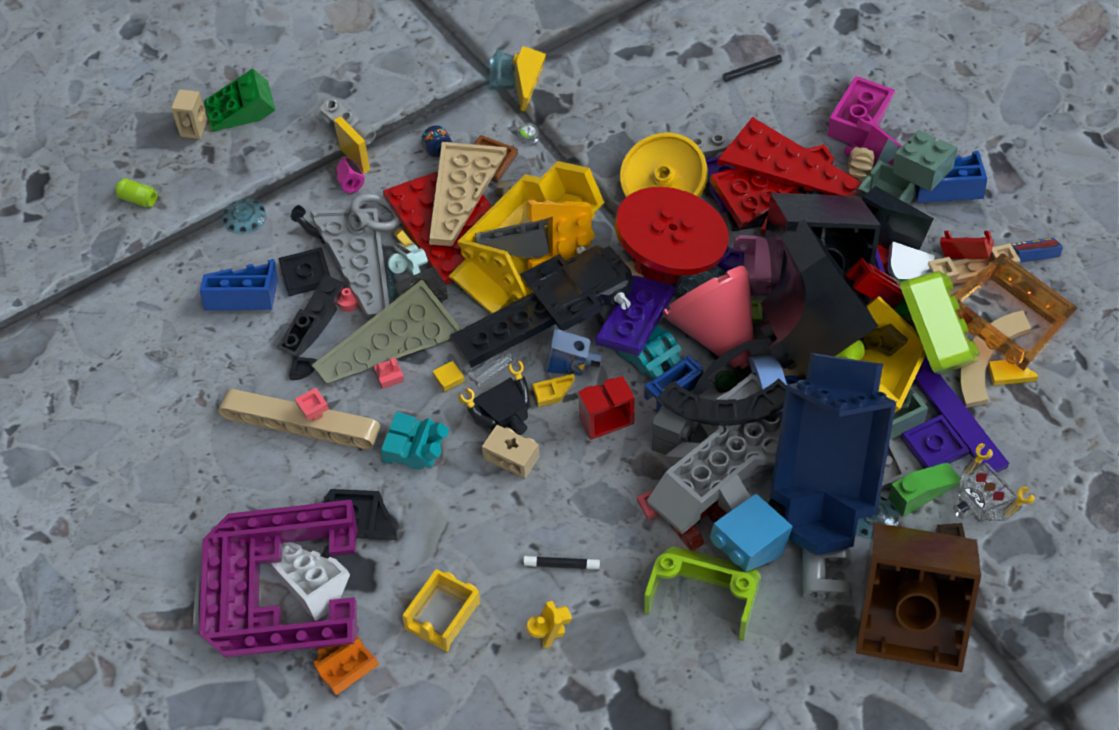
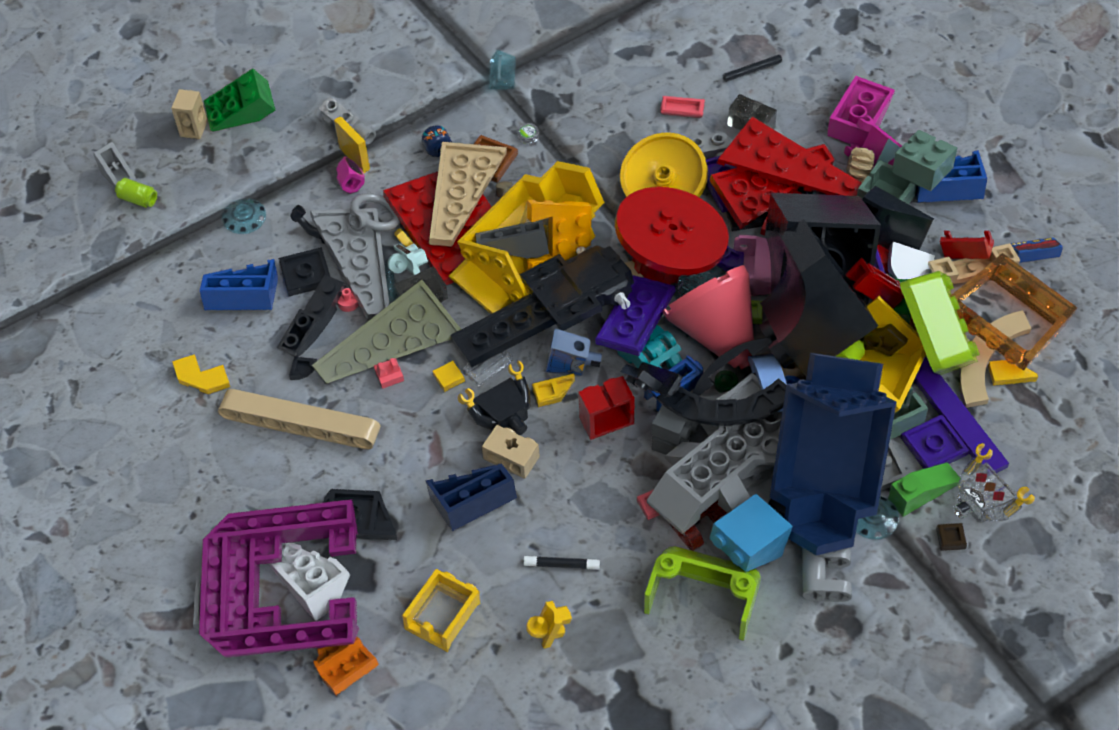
(112, 164): none -> light grey slope
(206, 381): none -> yellow tile
(312, 404): coral tile -> none
(413, 441): teal hips -> none
(471, 495): none -> dark blue wedge
(527, 71): yellow slope -> none
(652, 378): none -> black bracket
(682, 106): none -> coral tile
(745, 108): none -> clear smoke brick
(918, 597): reddish brown brick -> none

